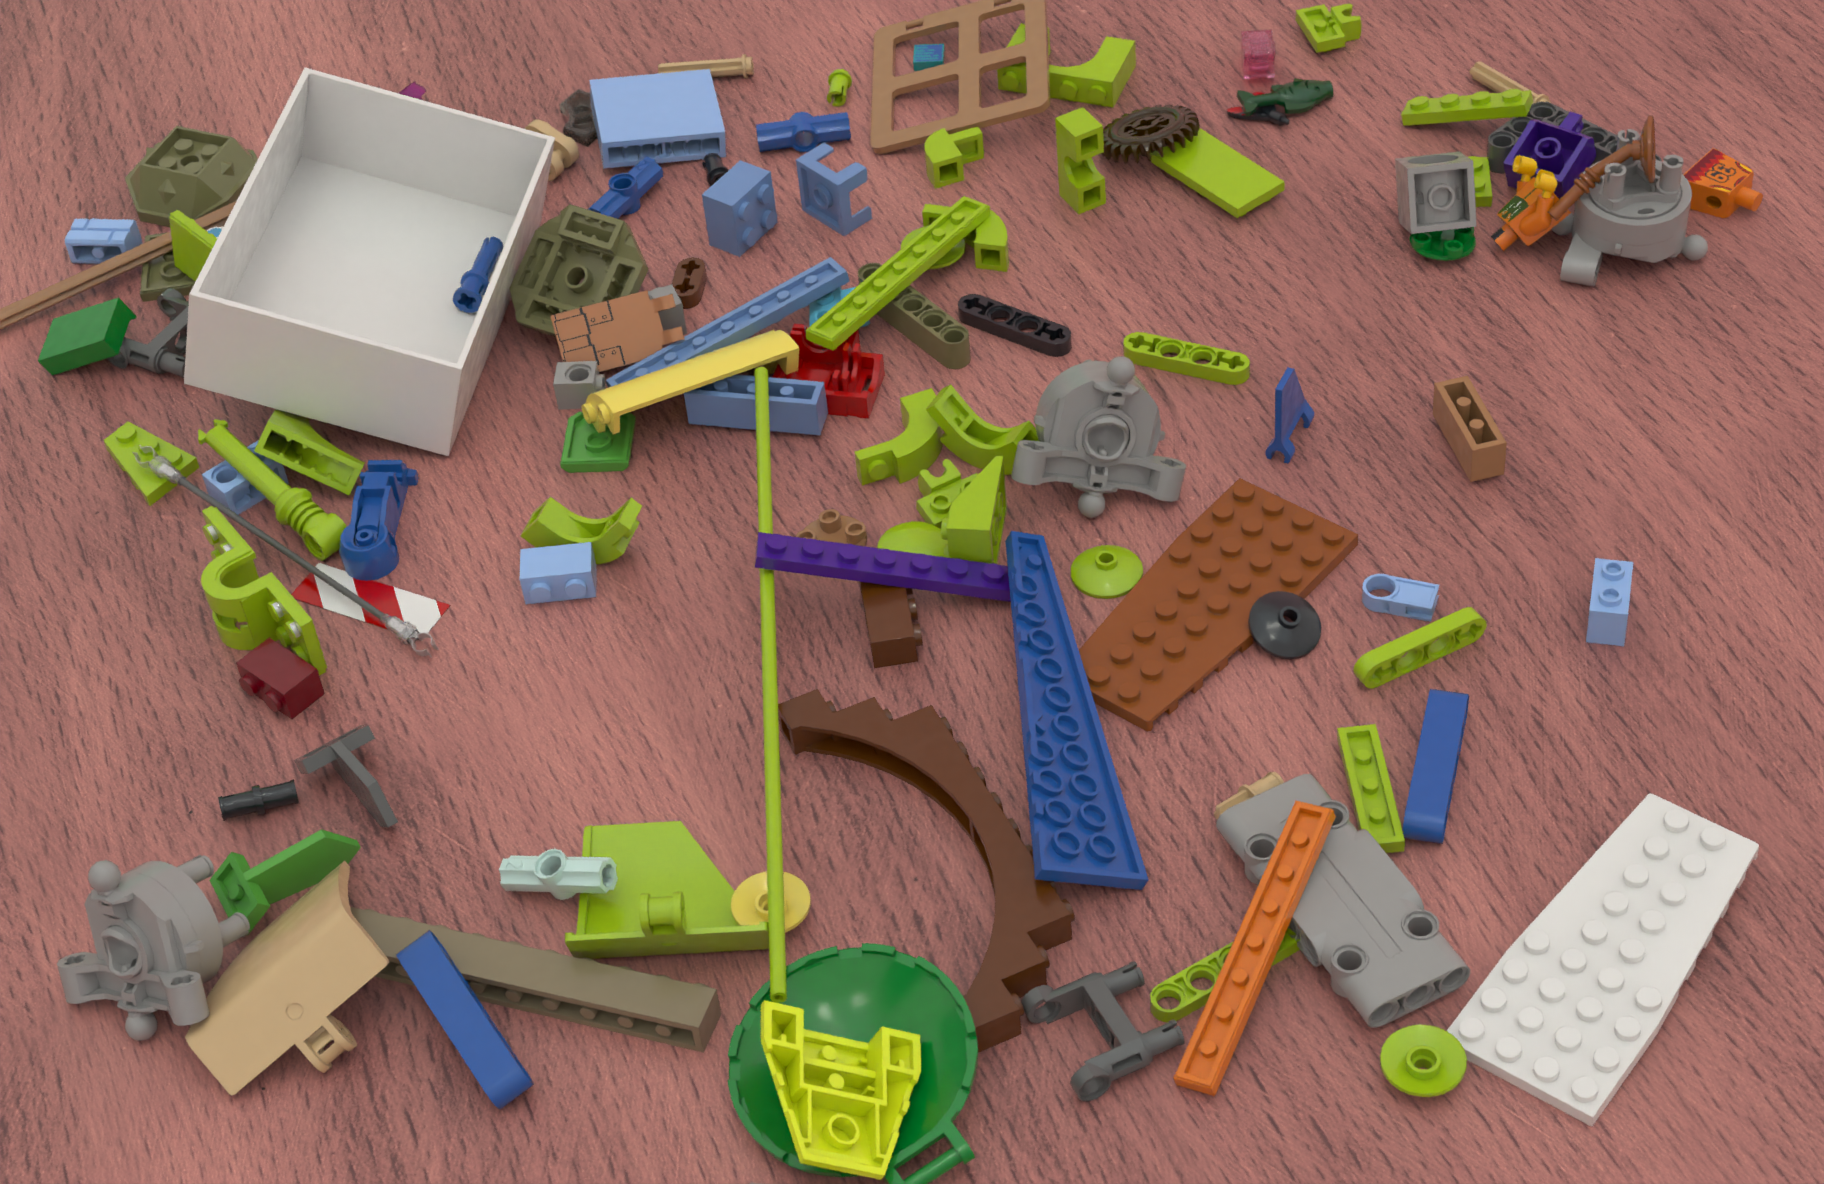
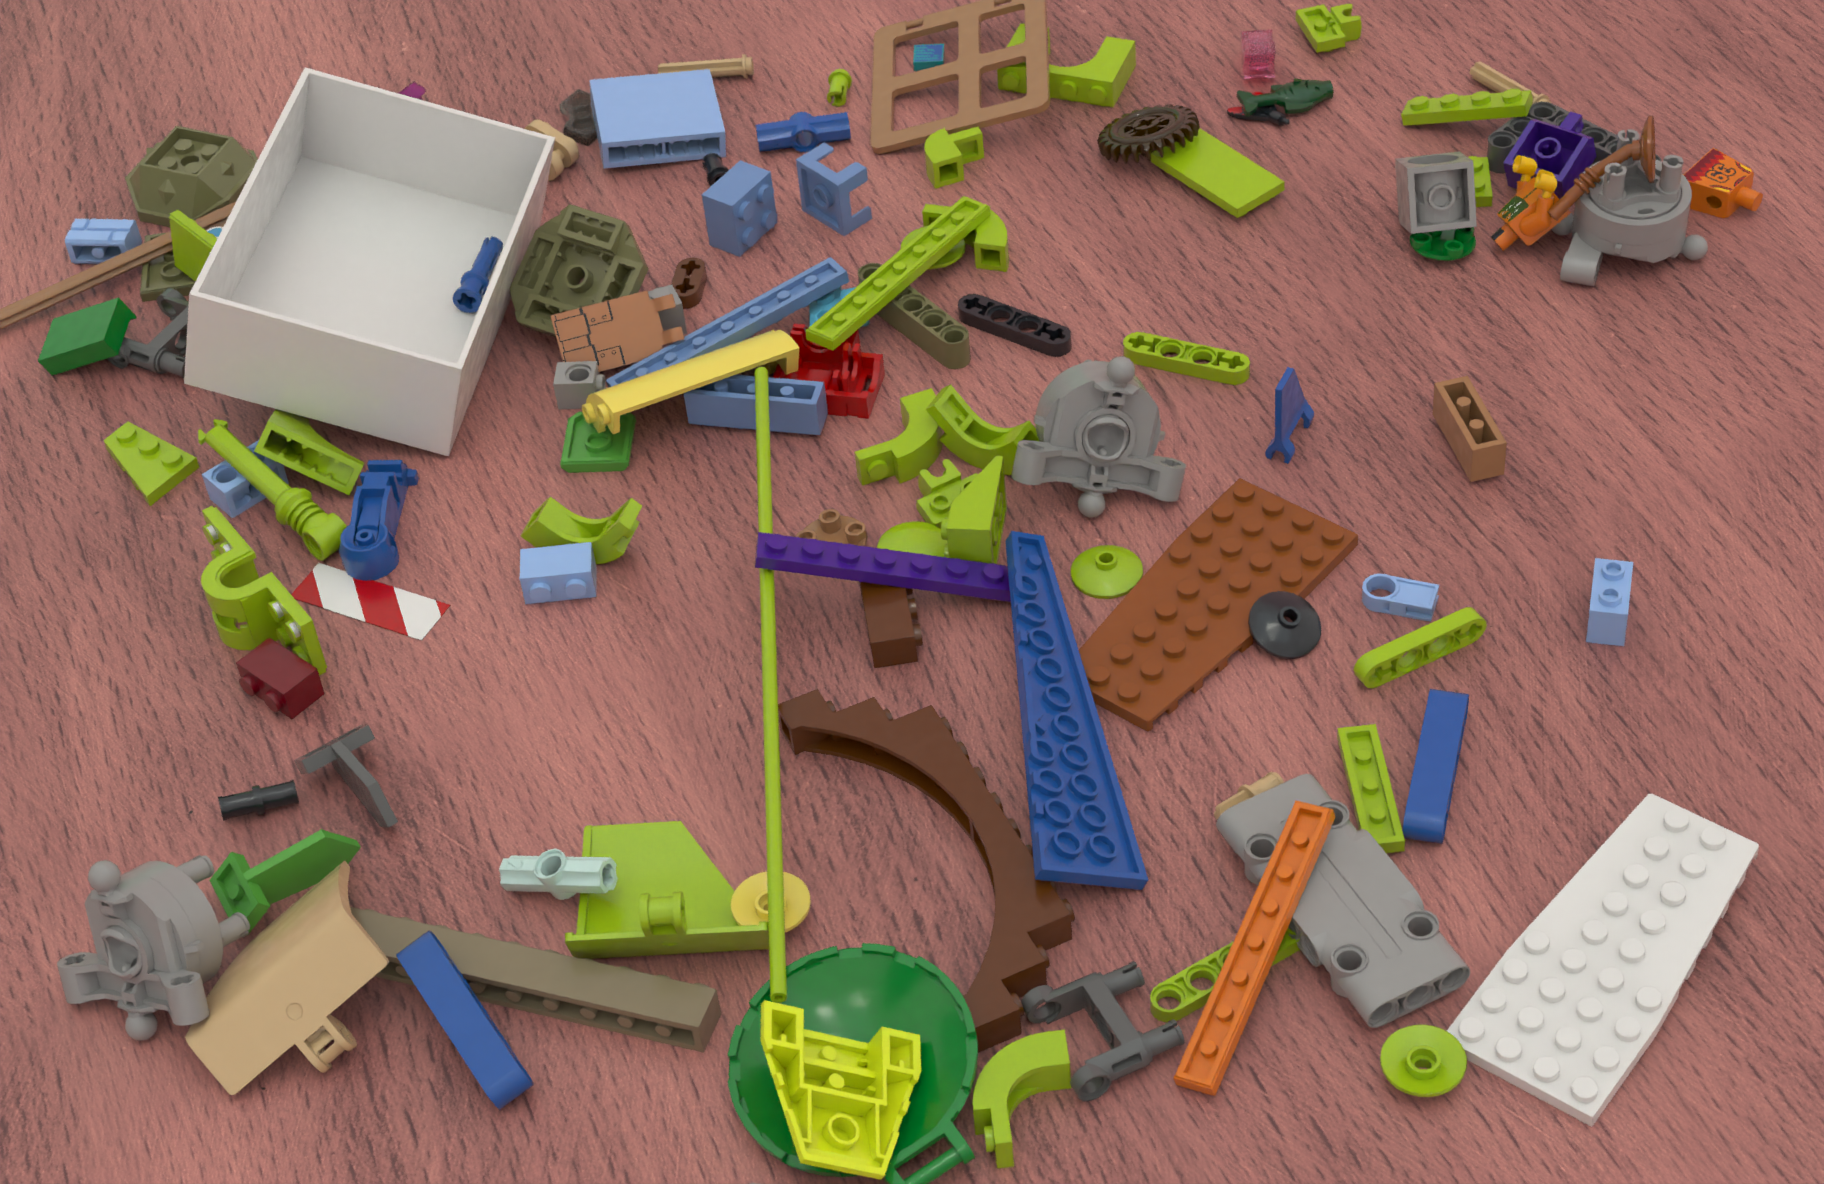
(404, 631): piece -> none
(628, 188): blue piece -> none
(1012, 1075): none -> lime arch
(1078, 140): lime arch -> none

